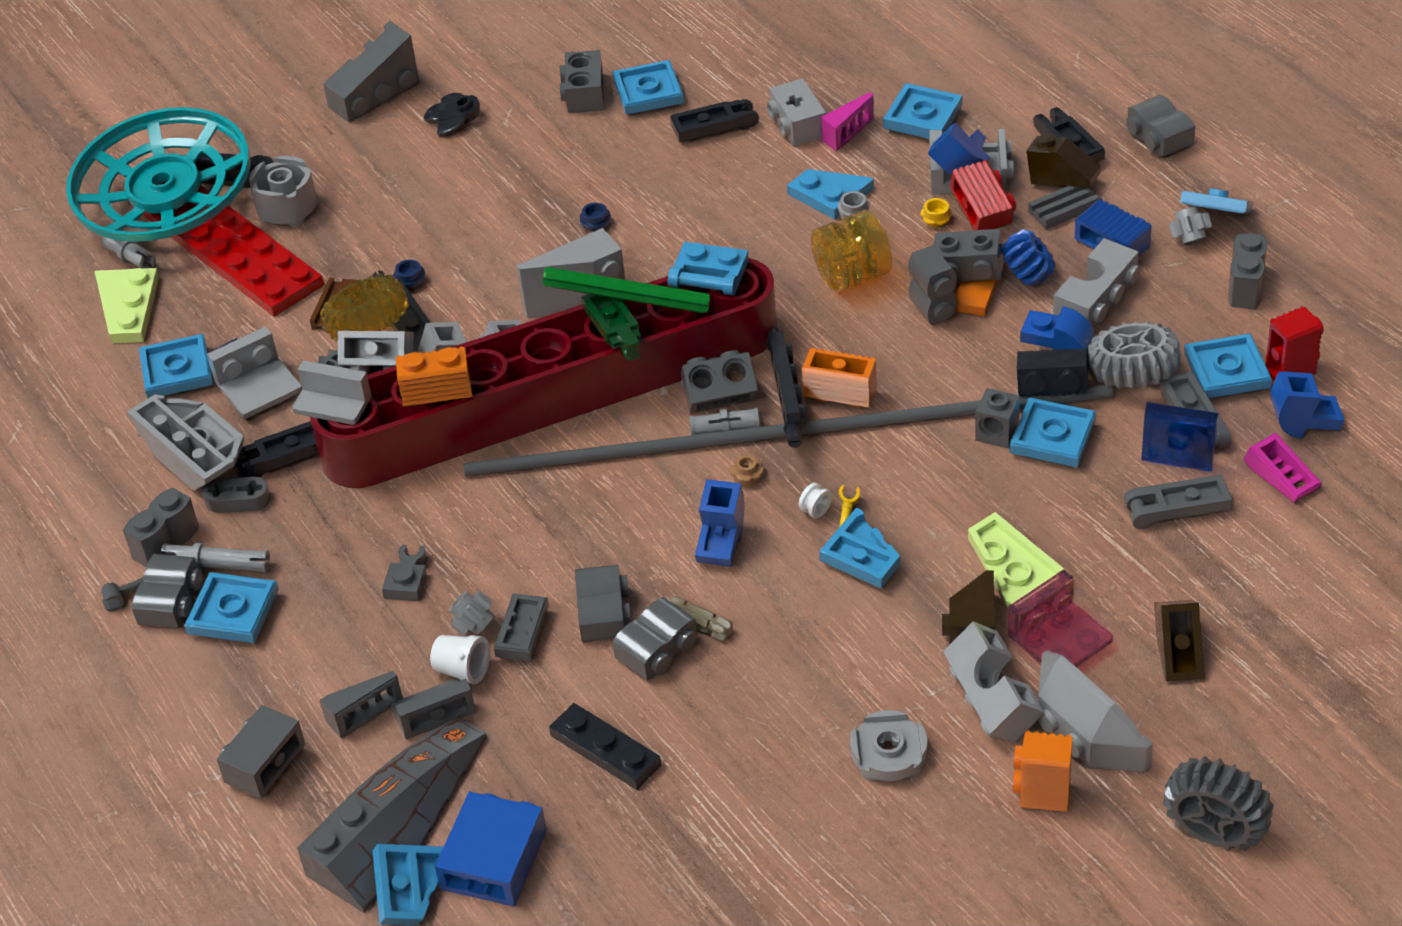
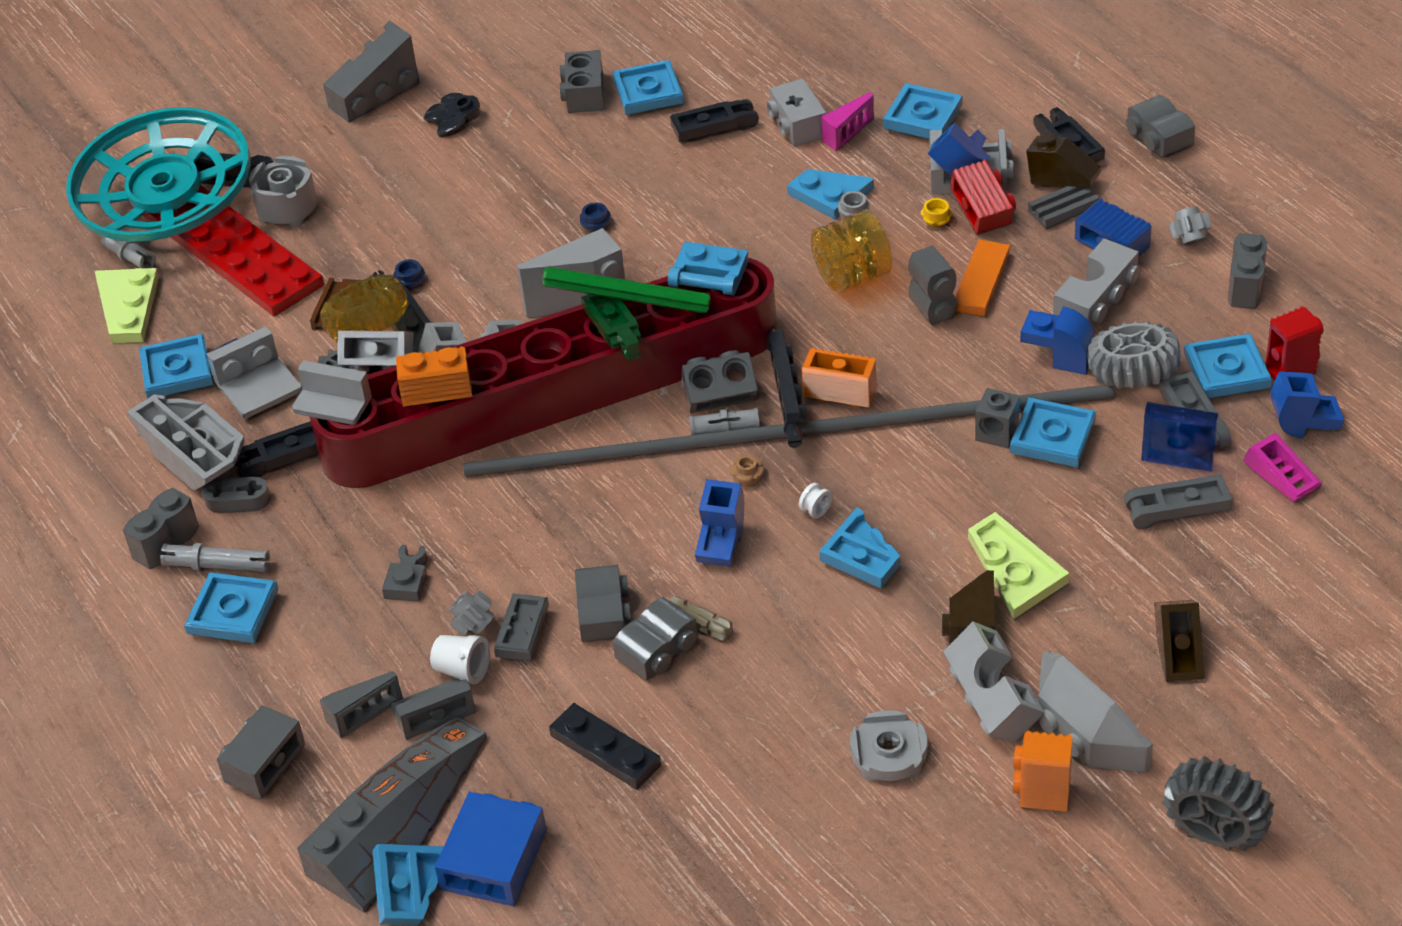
(113, 594): dark grey hand -> none
(166, 591): dark grey brick -> none
(847, 504): yellow hand -> none
(972, 254): dark grey brick -> none
(1028, 257): blue gear -> none
(1052, 372): black brick -> none
(1053, 622): clear pink bracket -> none
(1217, 200): dark azure plate -> none

